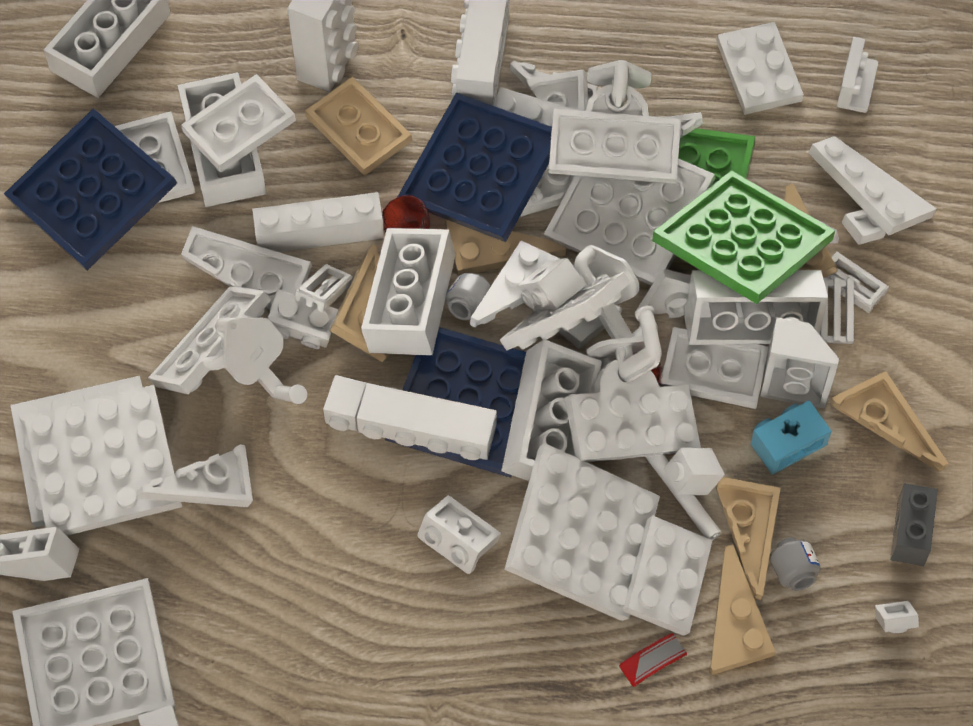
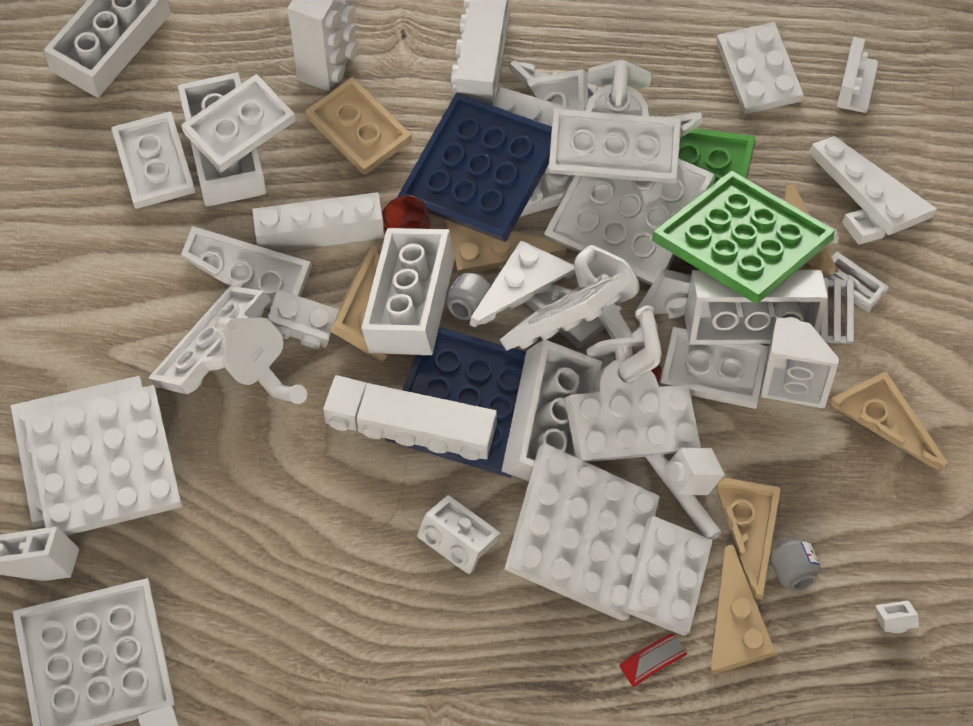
(90, 189): dark blue plate -> none
(214, 481): white wing -> none
(329, 289): white tile -> none
(551, 285): white brick -> none
(783, 450): medium azure brick -> none
(914, 524): dark grey brick -> none

